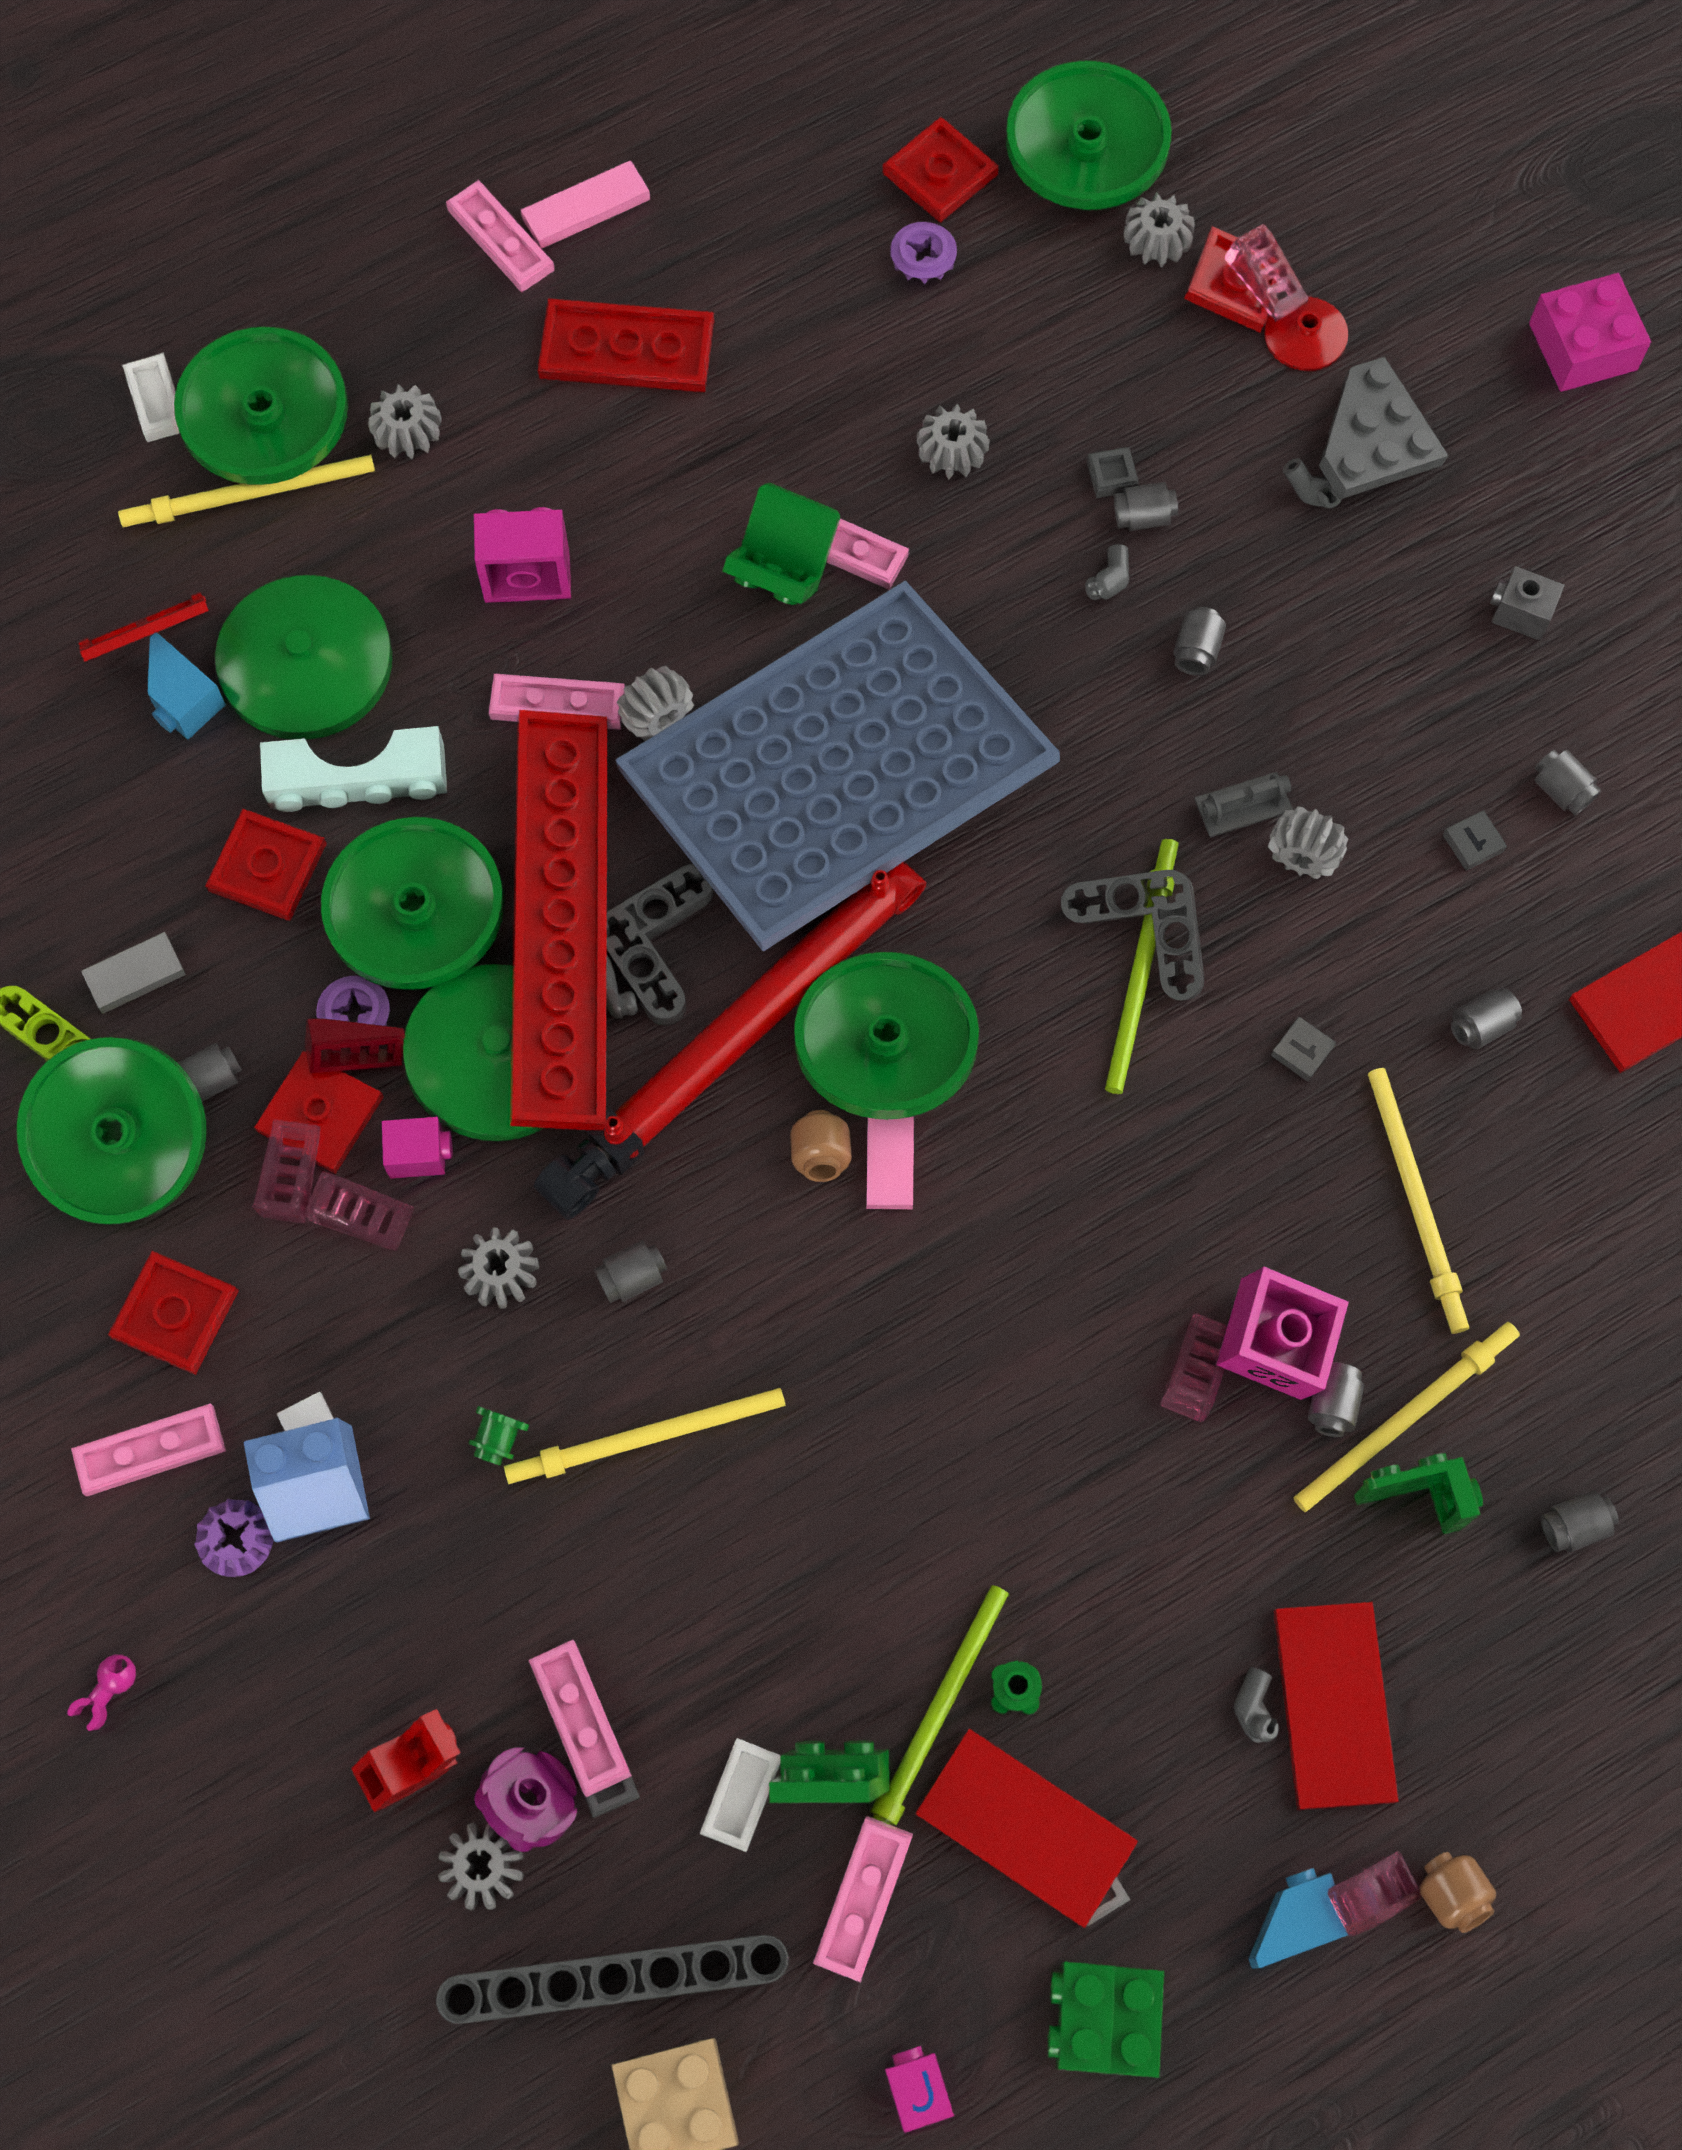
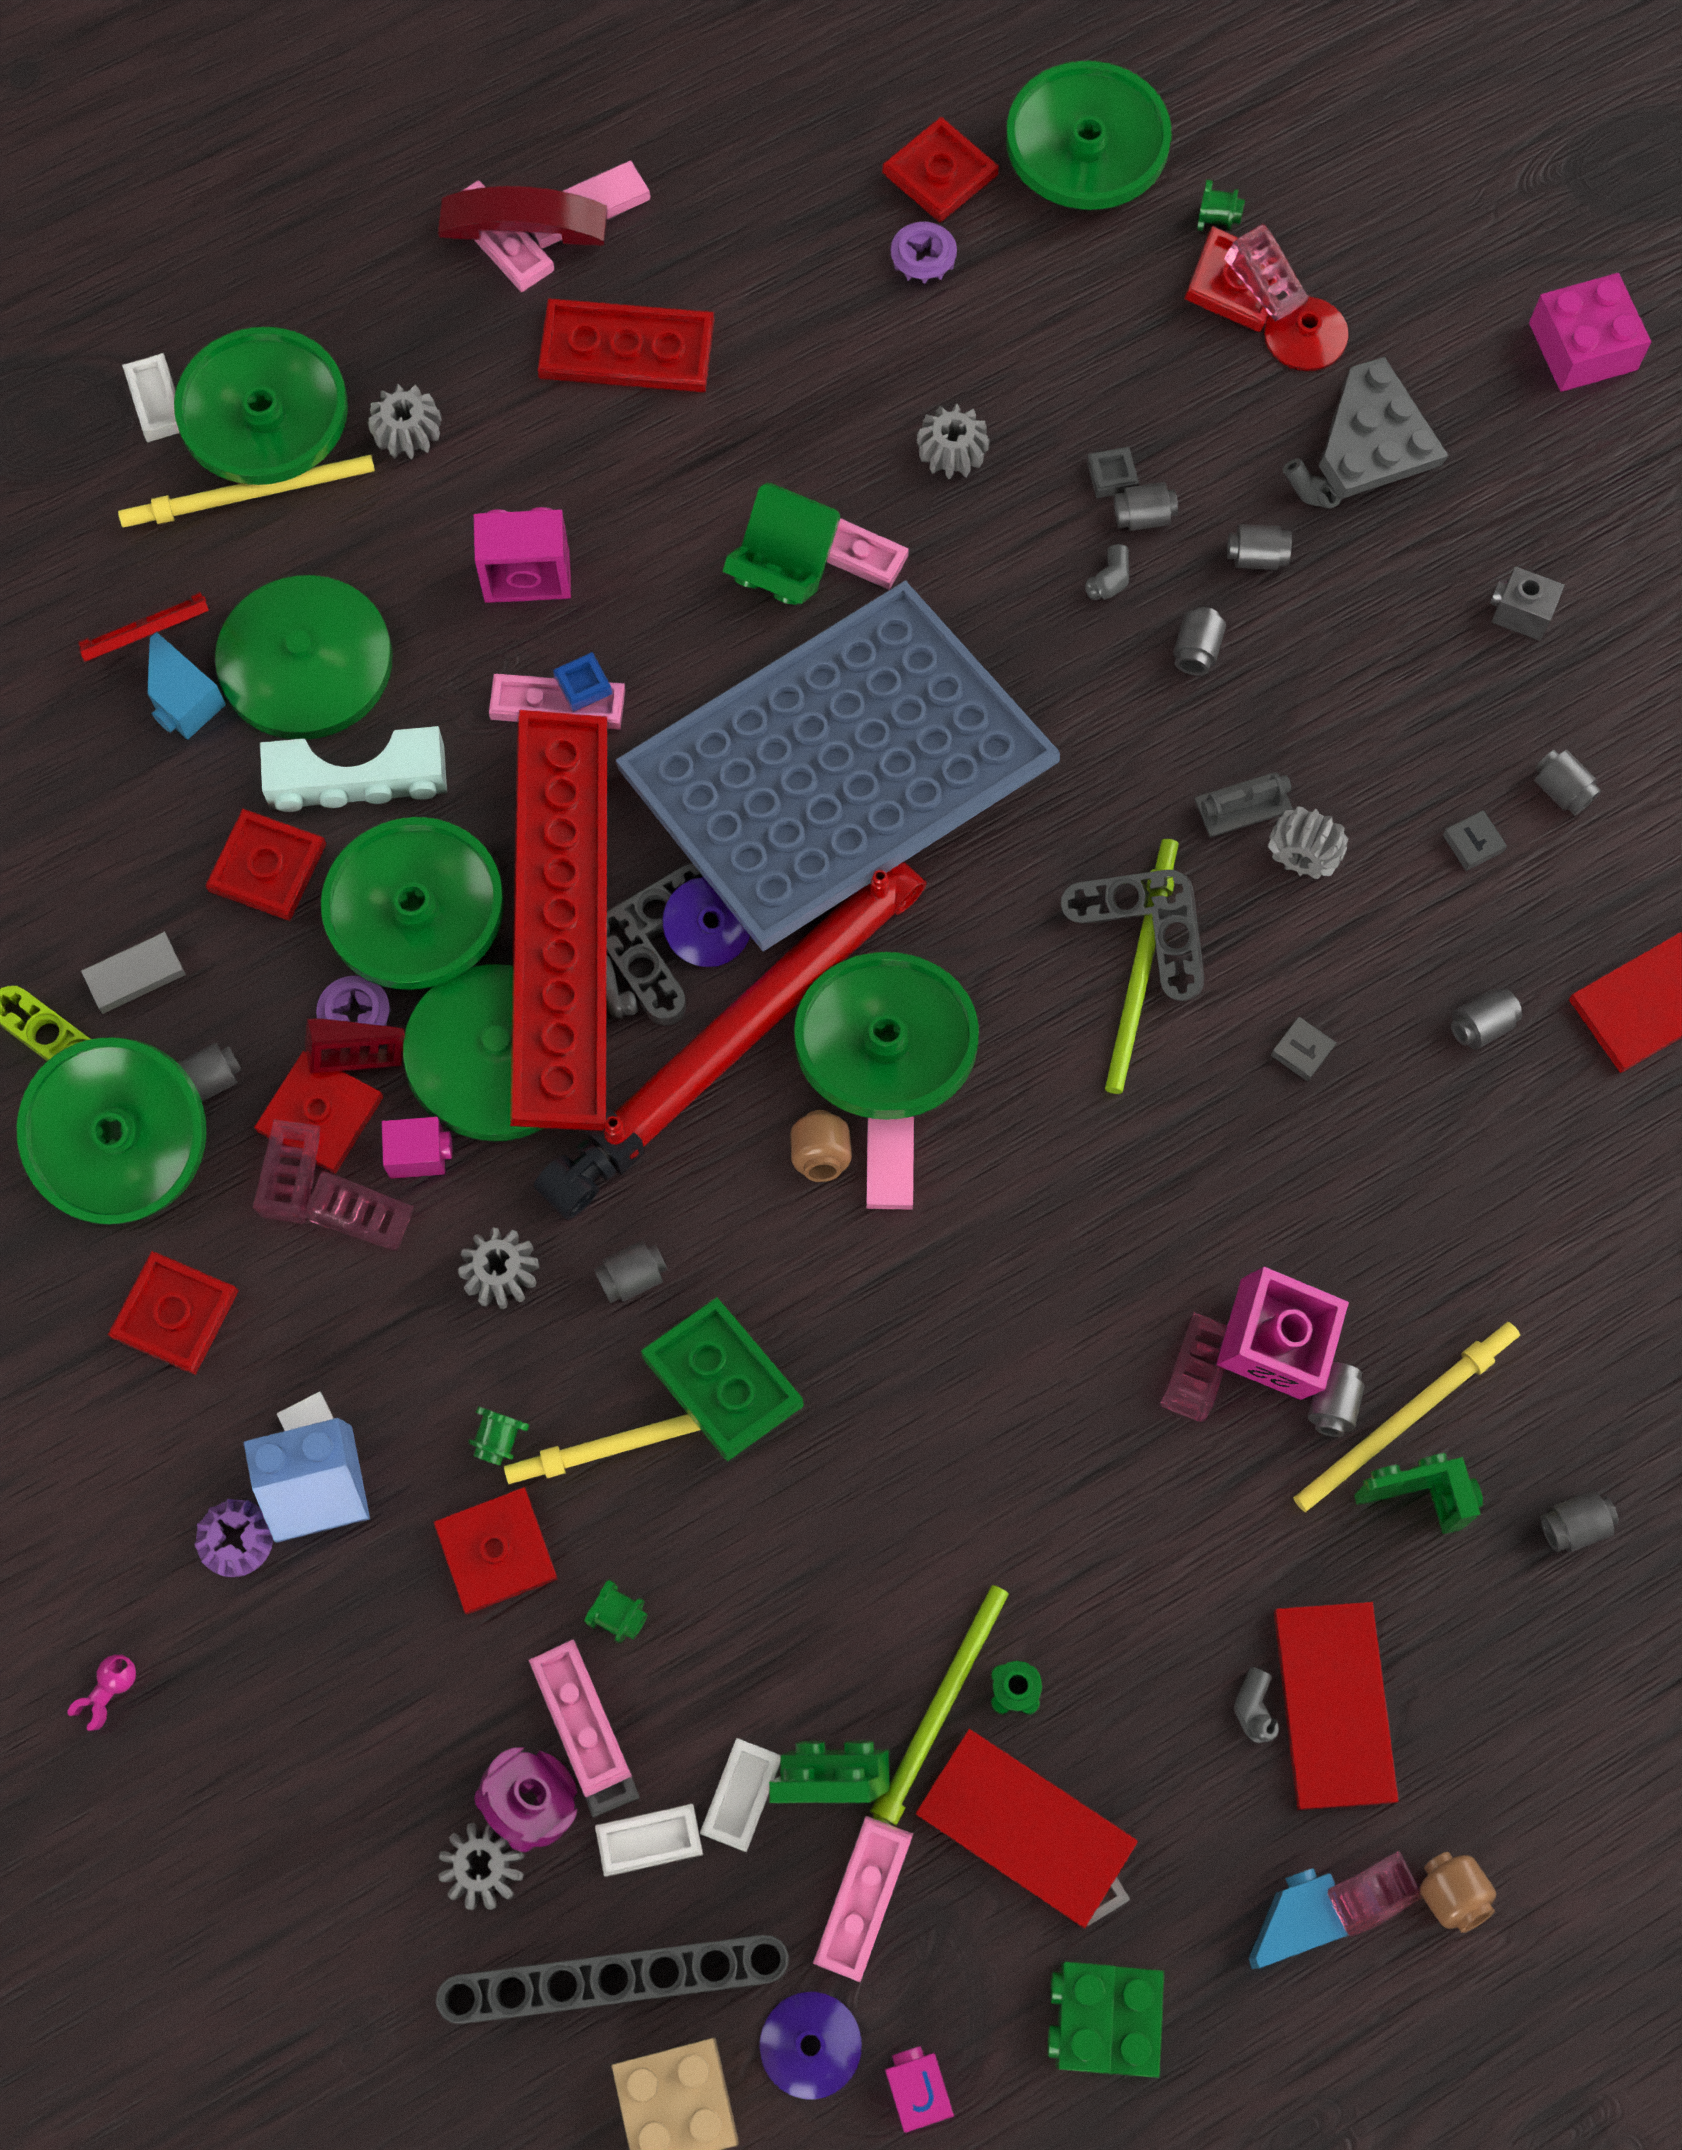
(148, 1450): bright pink tile -> none
(407, 1761): red brick -> none
(495, 1550): none -> red plate
(523, 210): none -> dark red slope
(582, 682): none -> blue tile
(617, 1613): none -> green brick
(649, 1840): none -> white tile
(654, 702): light grey gear -> none
(688, 934): none -> dark purple dish
(722, 1379): none -> green plate
(839, 2052): none -> dark purple dish
(1159, 229): light grey gear -> none
(1220, 208): none -> green brick
(1259, 546): none -> flat silver brick
(1444, 1282): light yellow bar -> none

